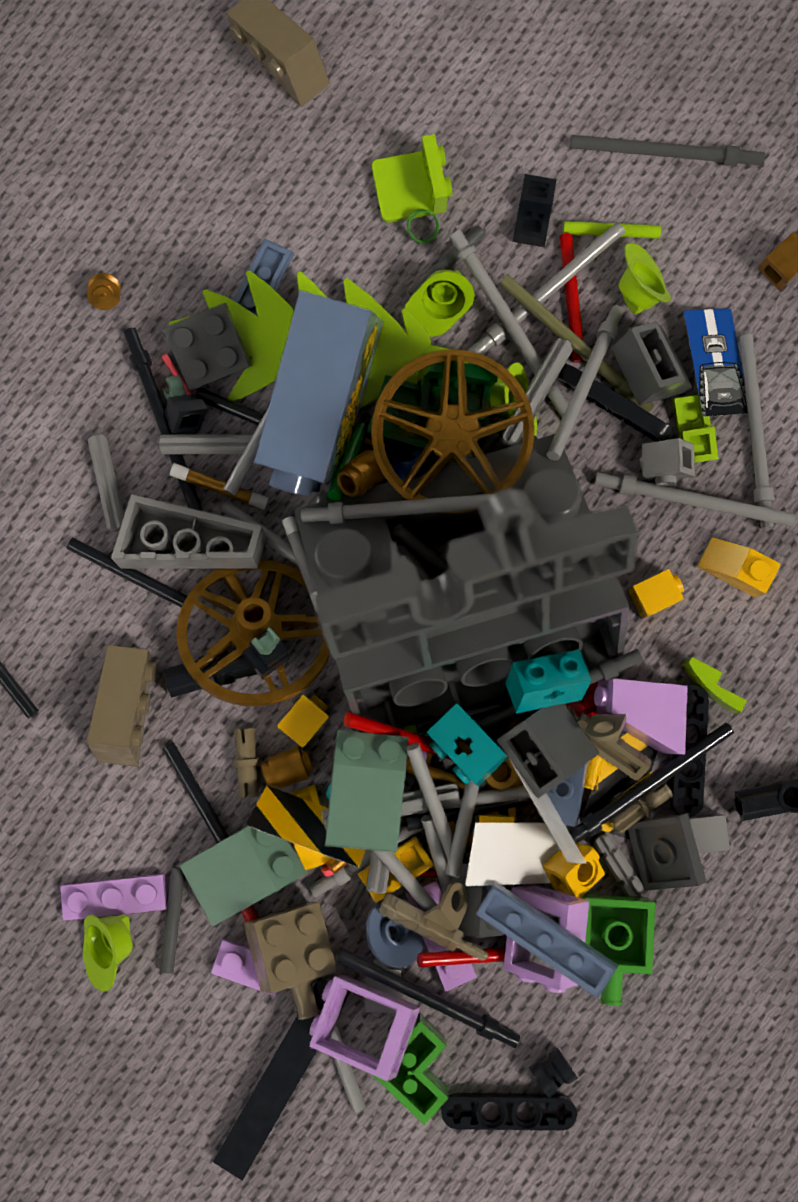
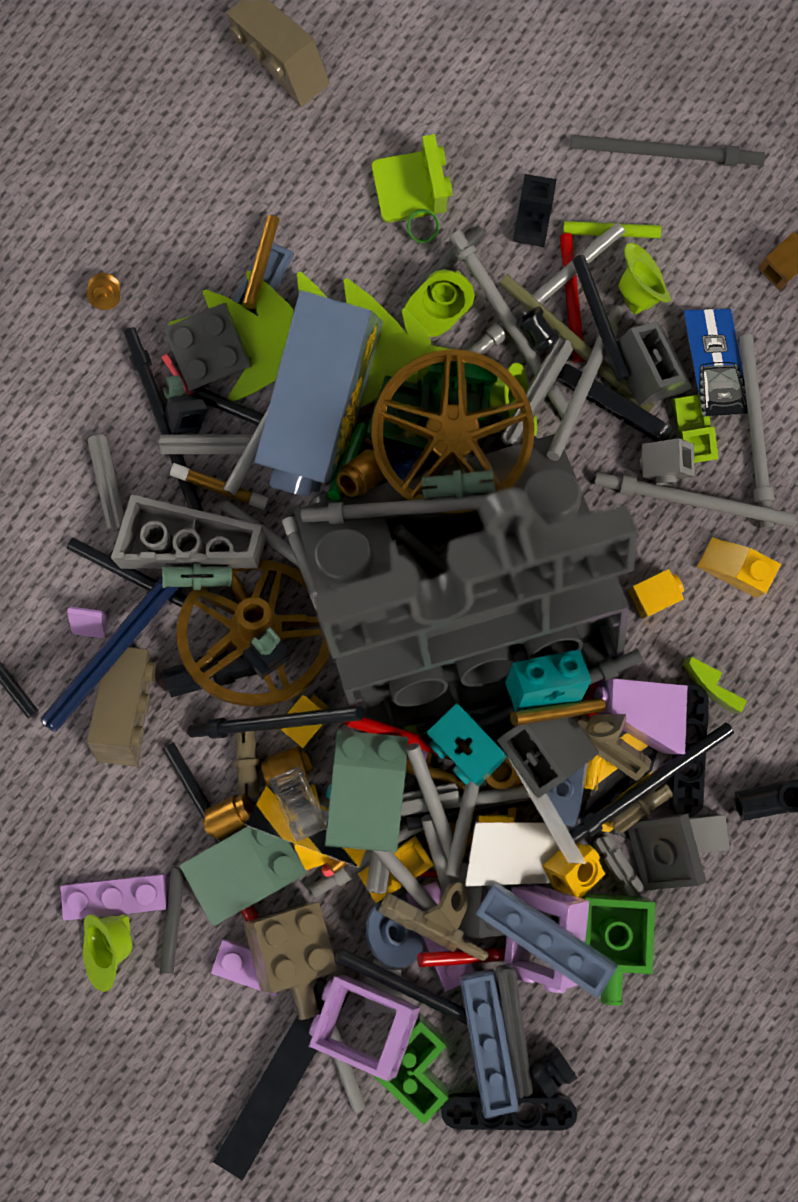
(87, 622): none -> lavender slope
(106, 656): none -> dark blue axle
(220, 576): none -> sand green pin
(221, 727): none -> black bar
(228, 816): none -> pearl gold brick
(260, 262): none -> pearl gold bar
(306, 820): none -> clear slope
(458, 484): none -> sand green pin
(488, 1043): none -> sand blue tile
(514, 1028): none -> dark grey axle
(537, 329): none -> black bush
(557, 711): none -> pearl gold bar
(600, 318): none -> black piece

